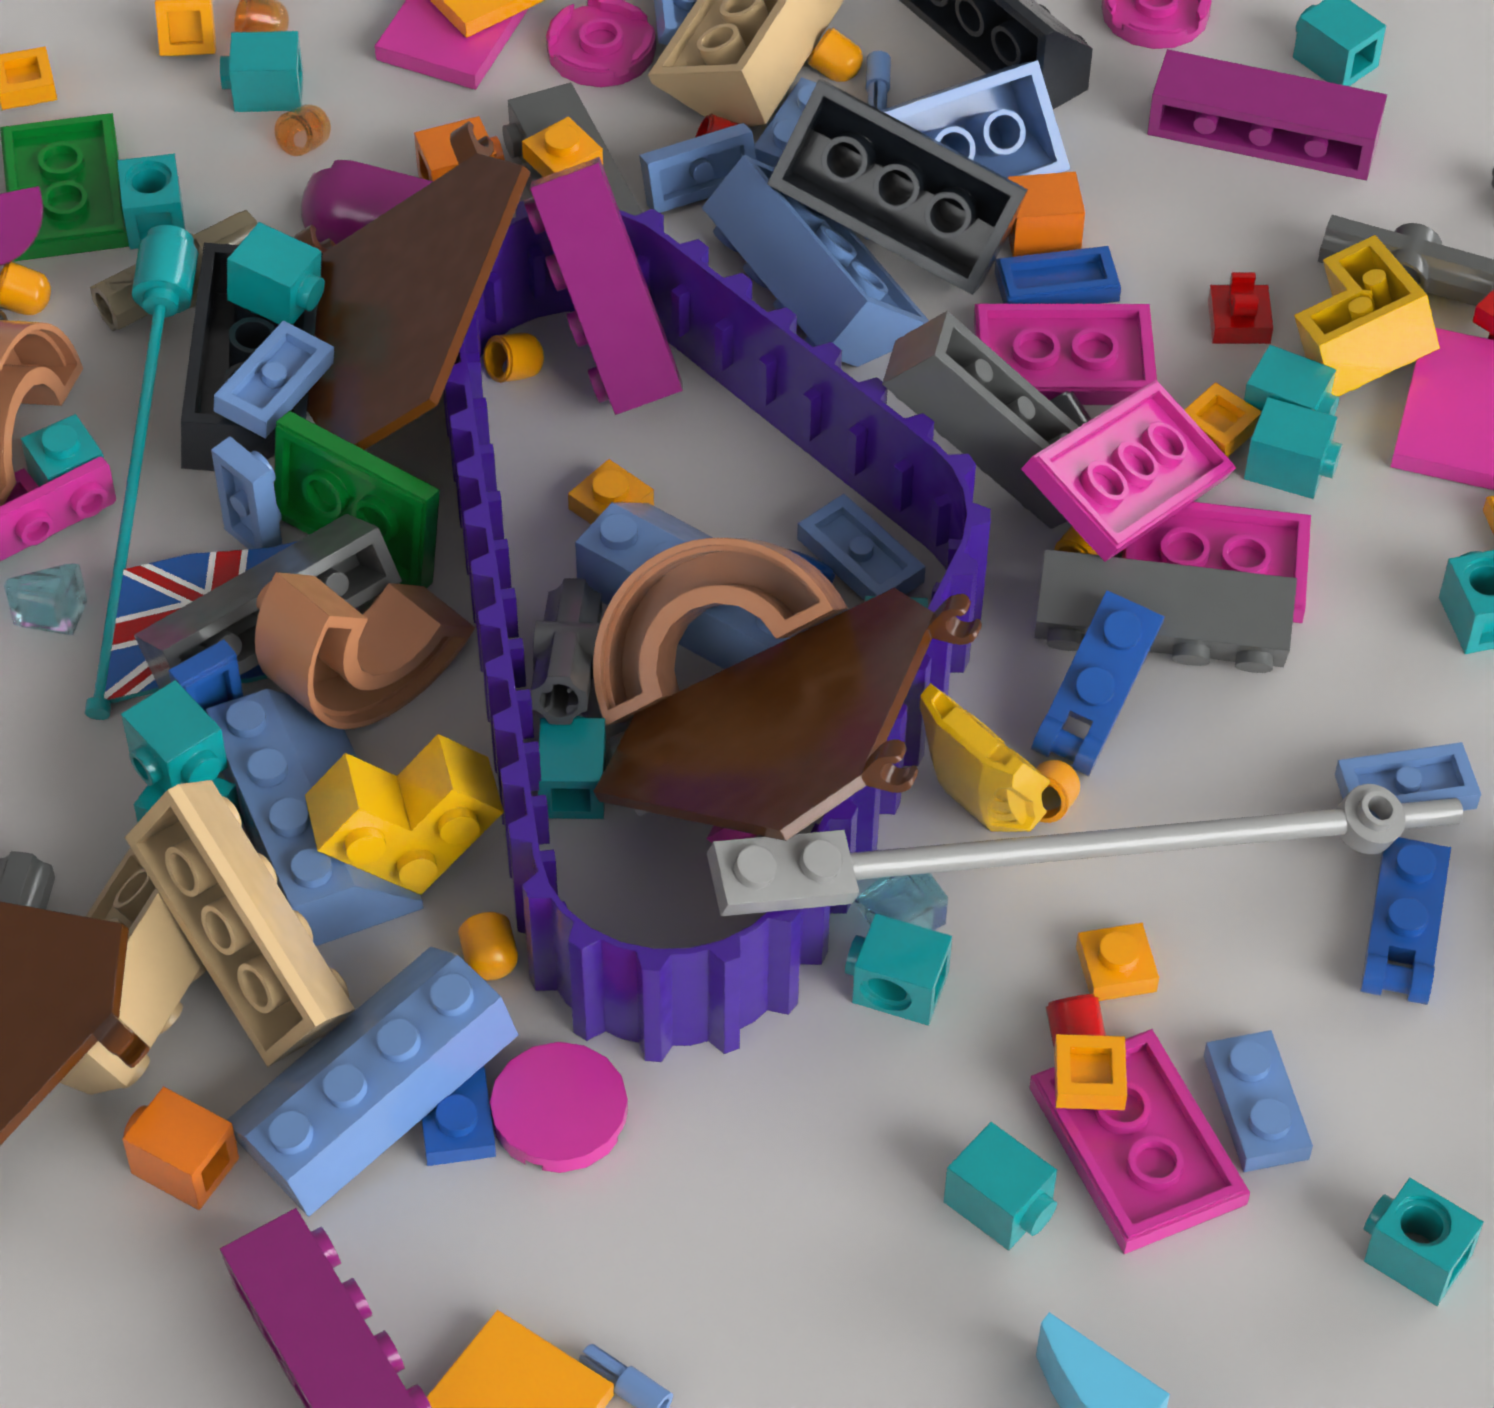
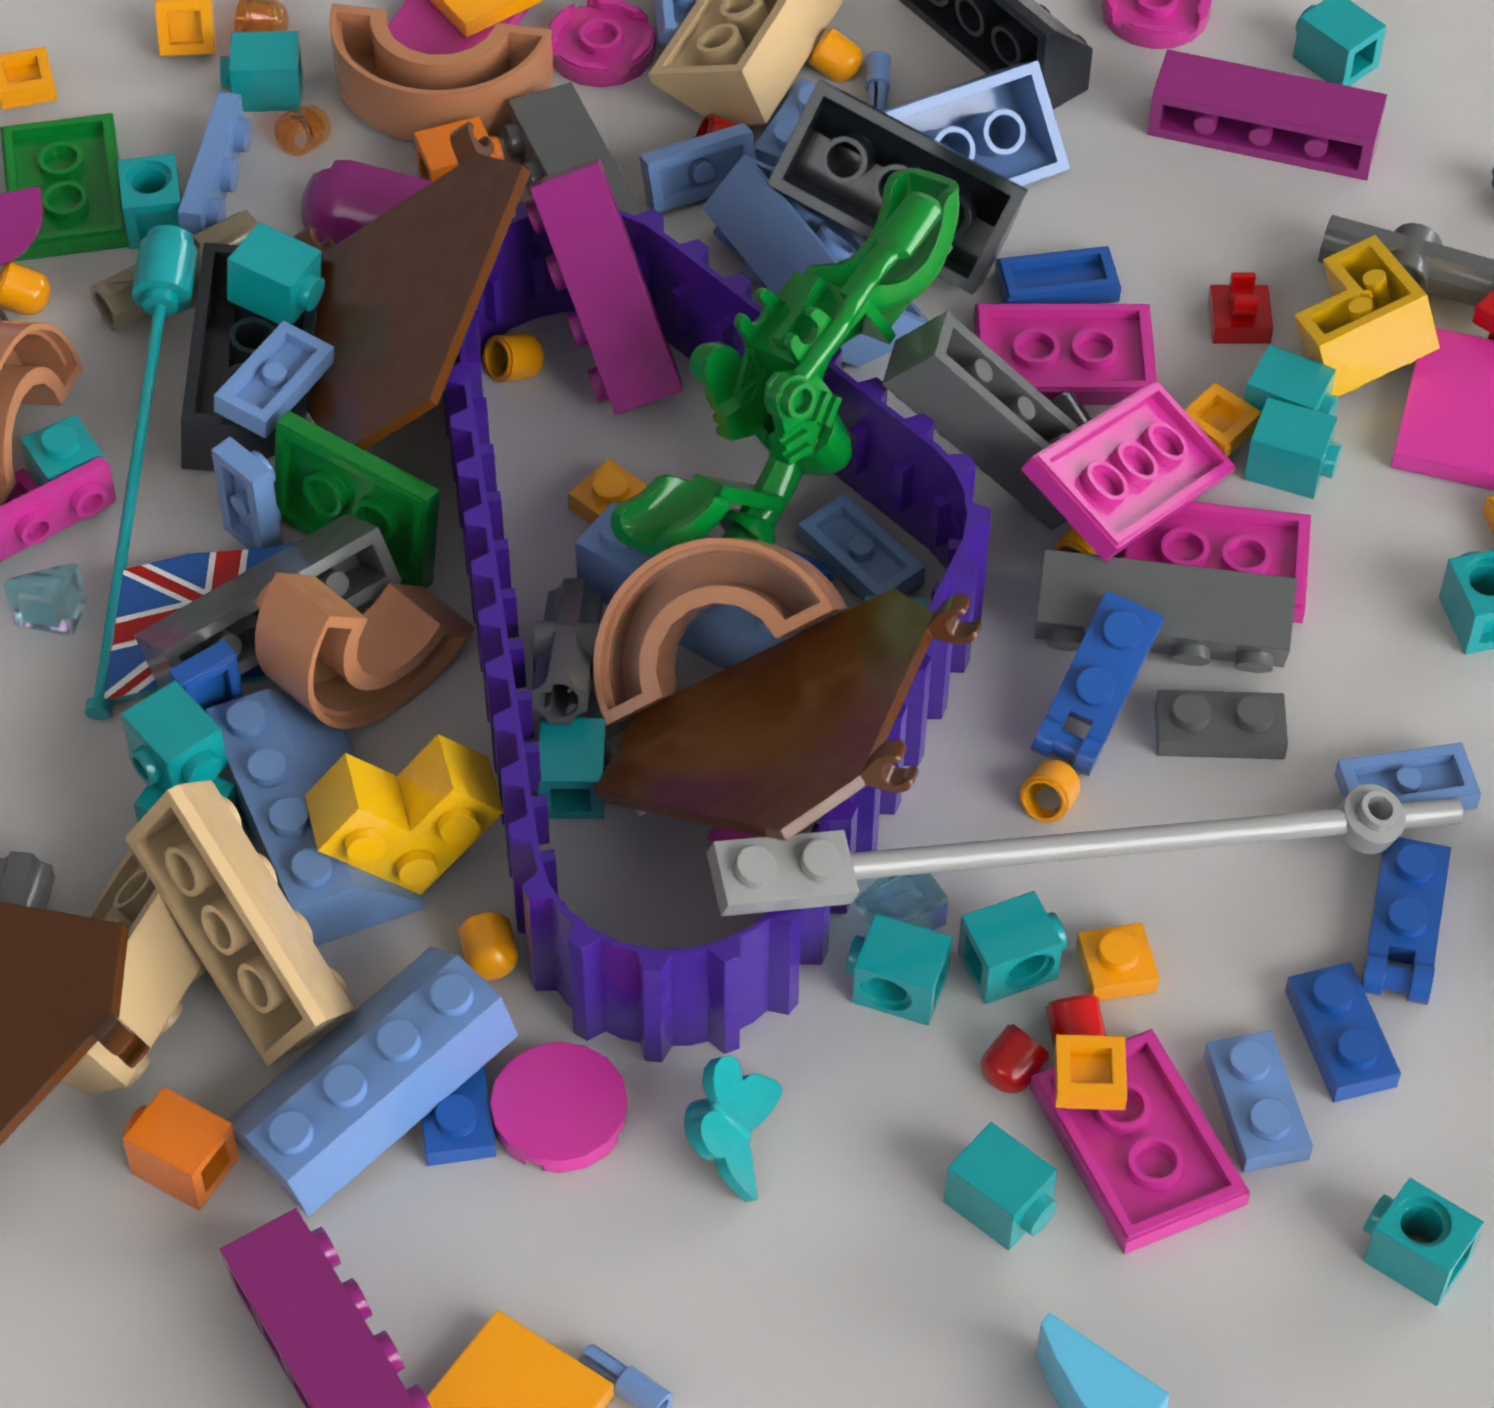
(216, 165): none -> medium blue plate
(416, 91): none -> nougat brick
(560, 147): light orange plate -> none
(723, 1121): none -> teal animal
(779, 380): none -> green piece
(979, 768): yellow slope -> none
(1011, 946): none -> teal brick
(1013, 1060): none -> red piece
(1049, 216): orange brick -> none
(1221, 724): none -> dark grey plate
(1342, 1032): none -> blue plate

